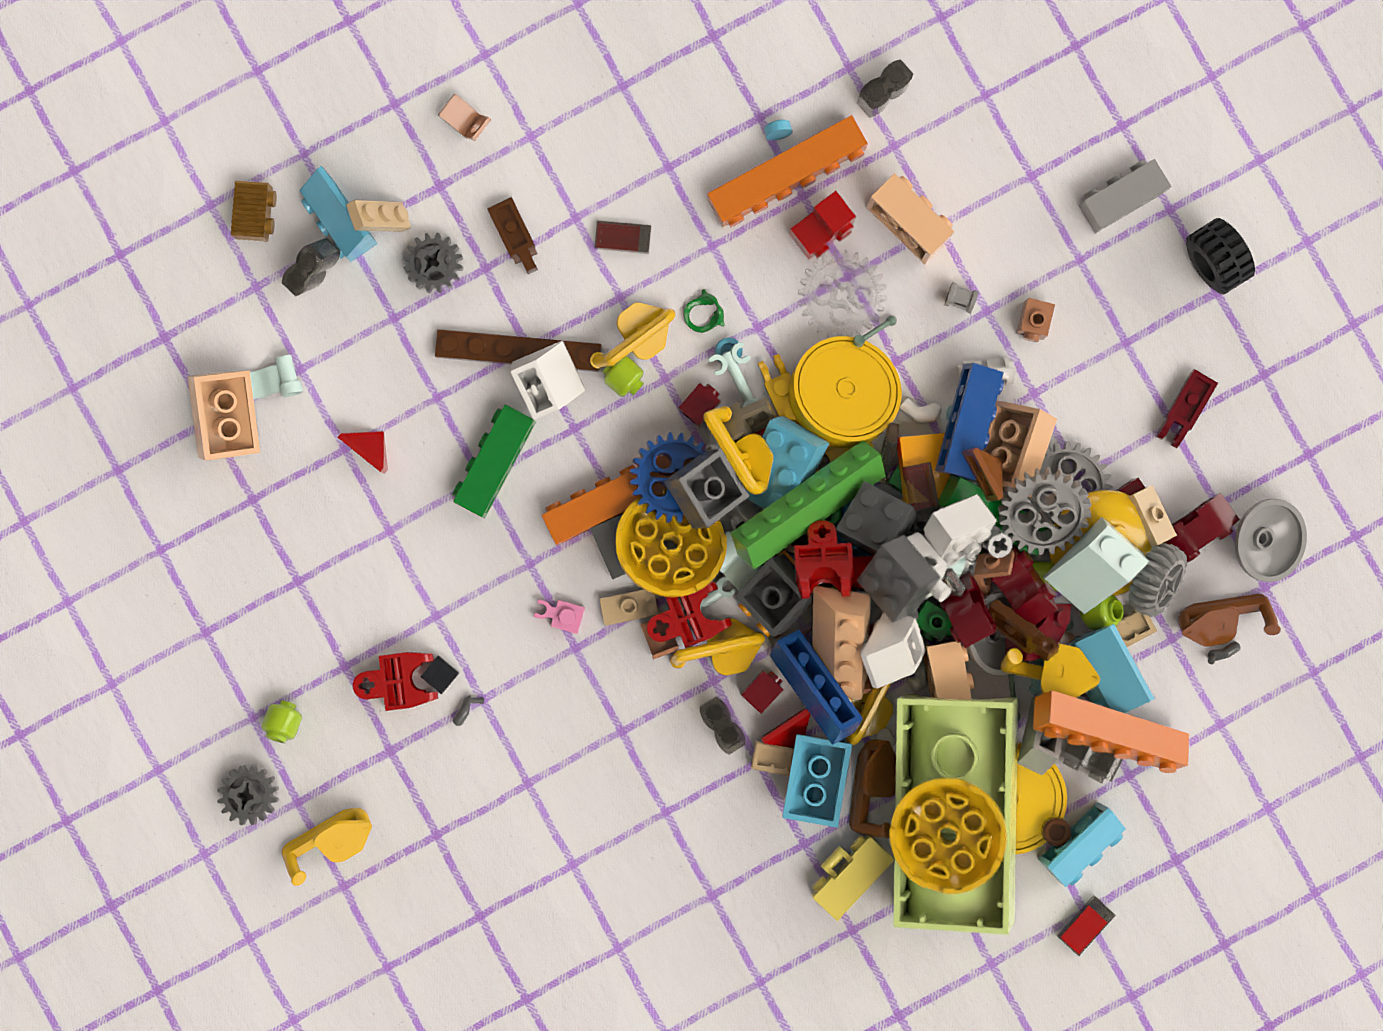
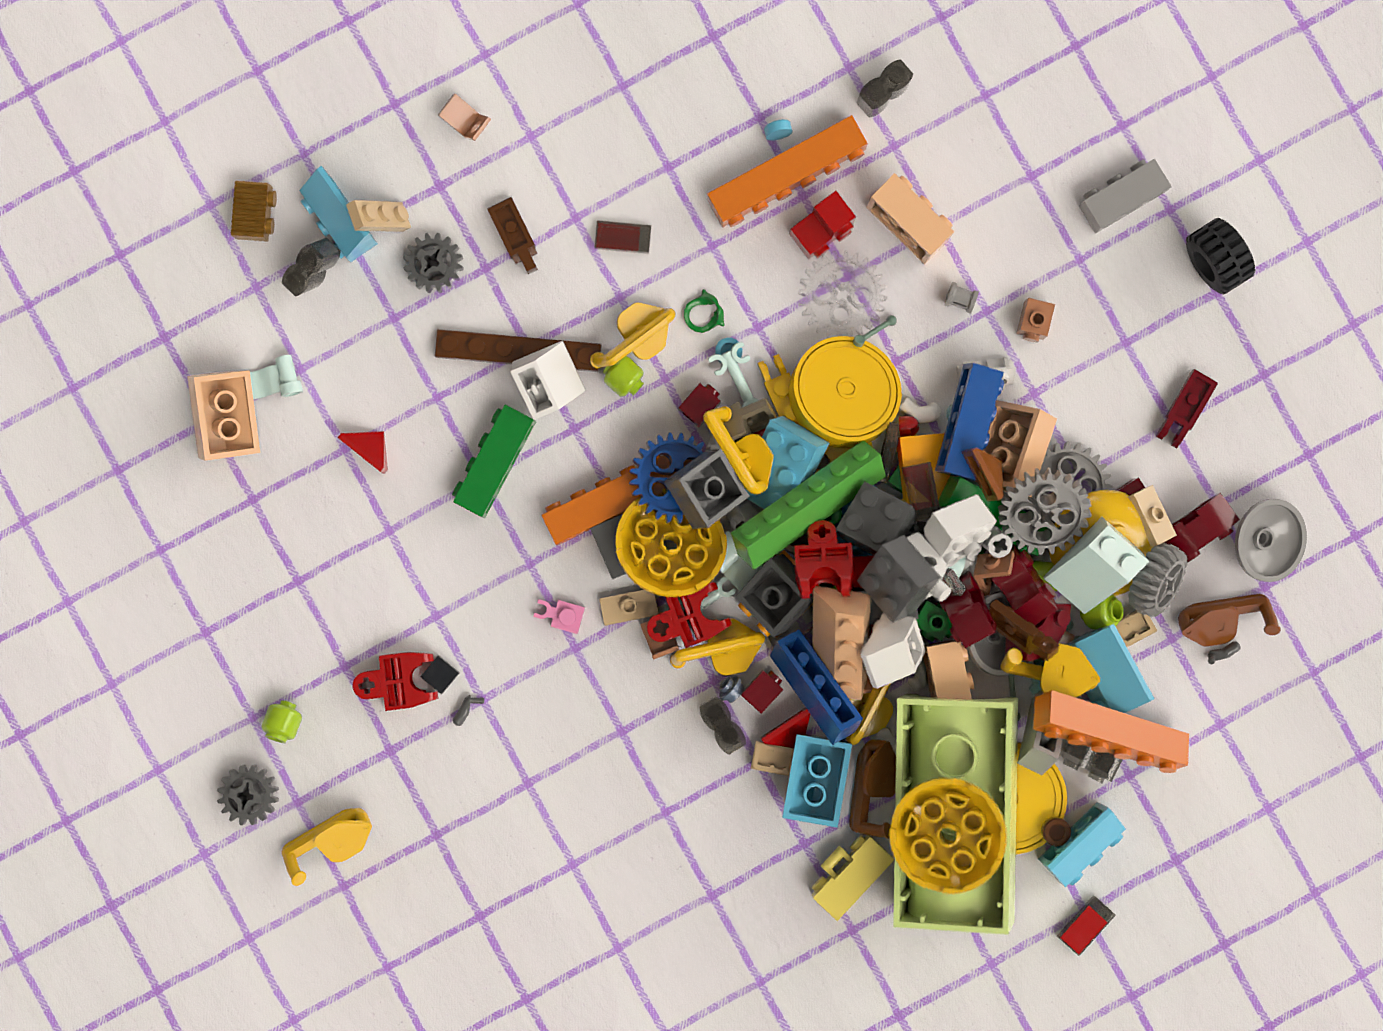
(731, 689): none -> sand blue plate
(908, 426): none -> red hinge

